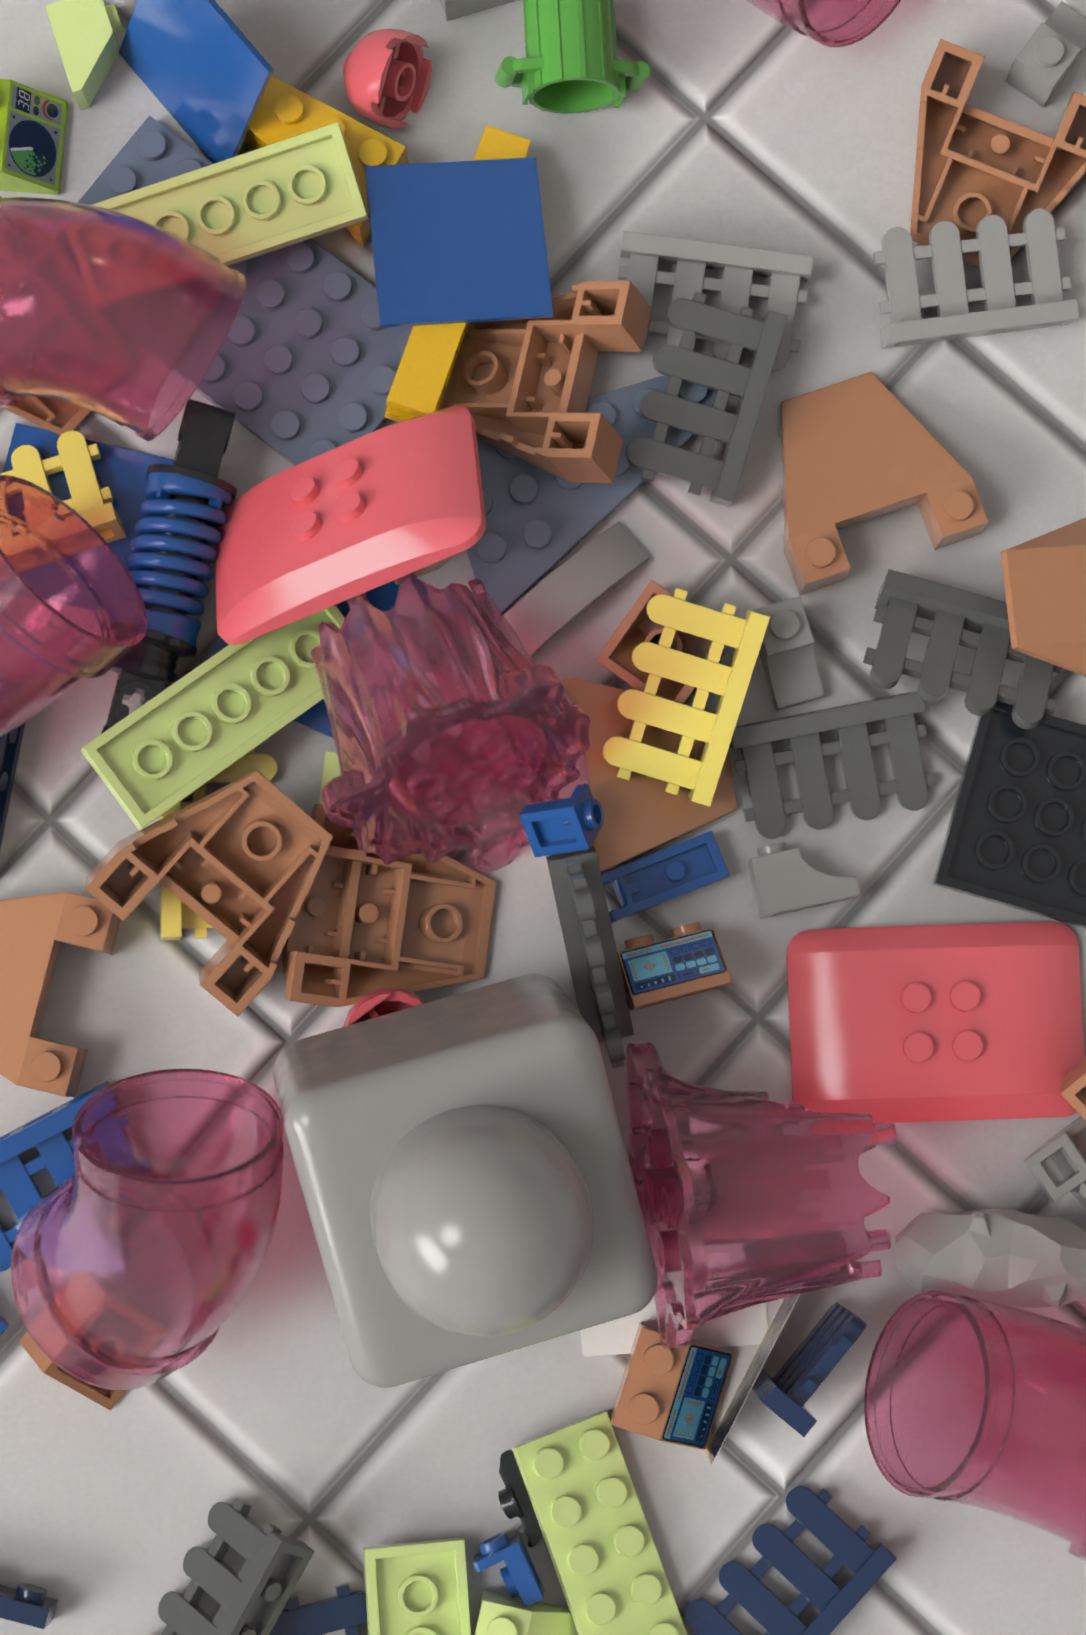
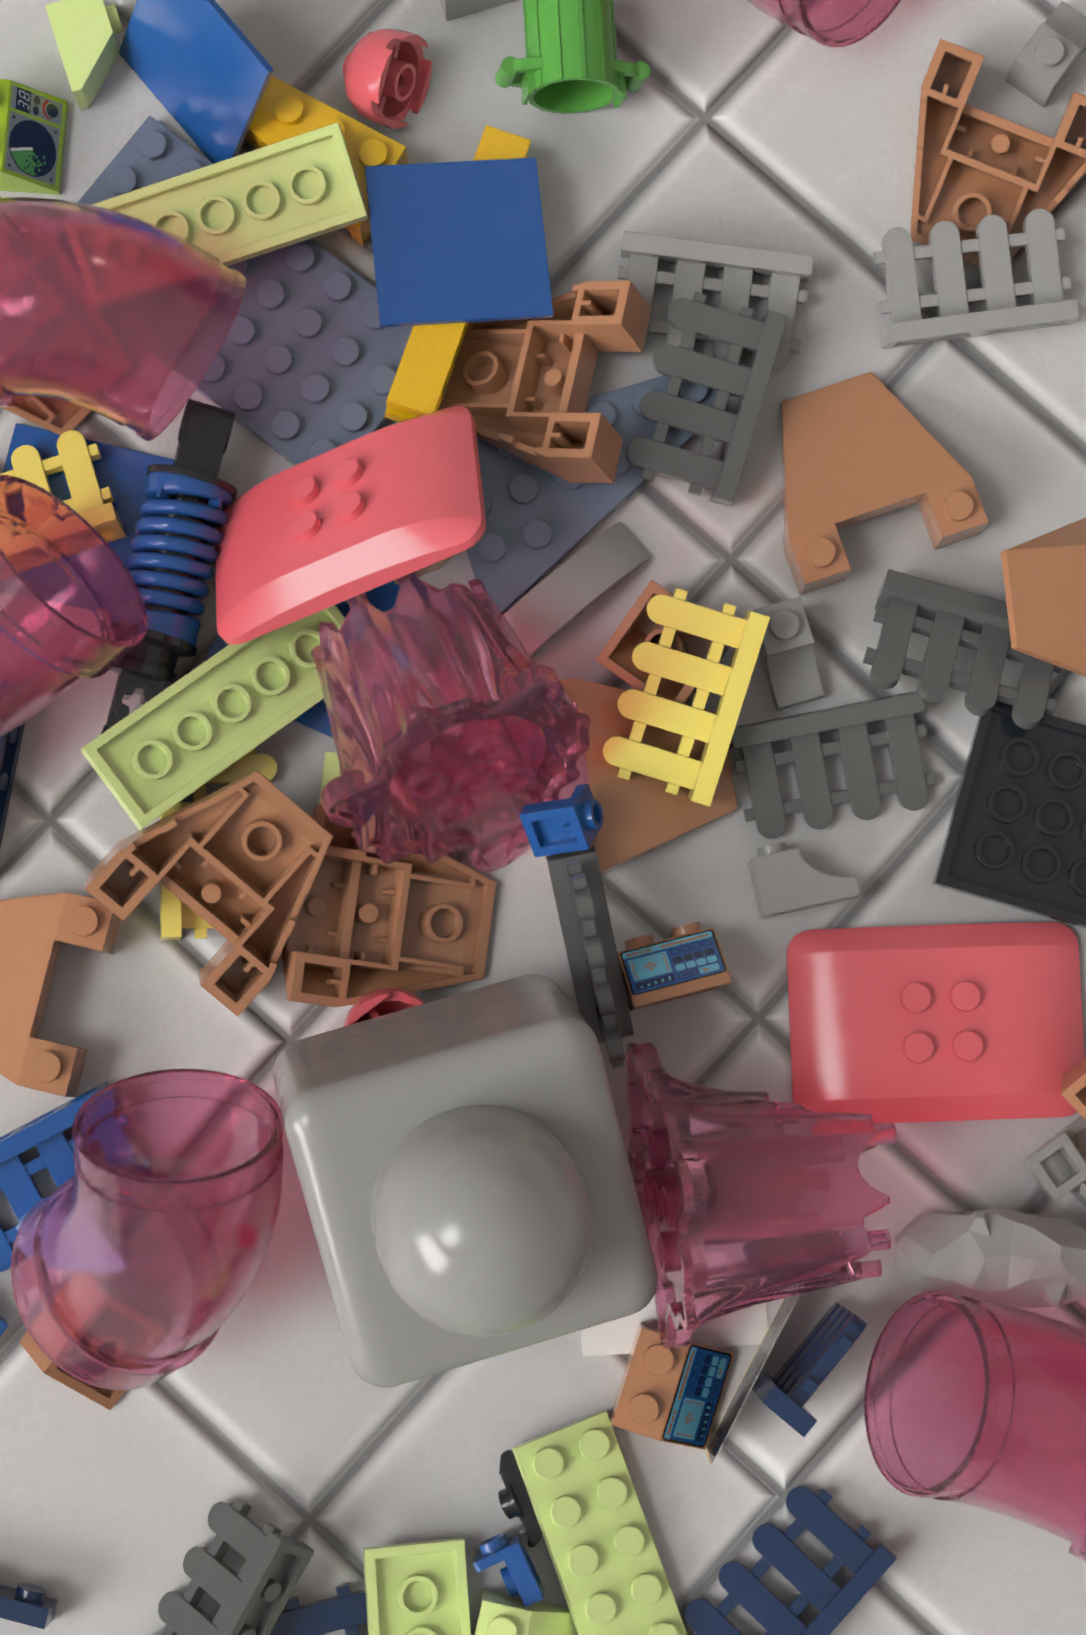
(666, 875): blue hinge -> none

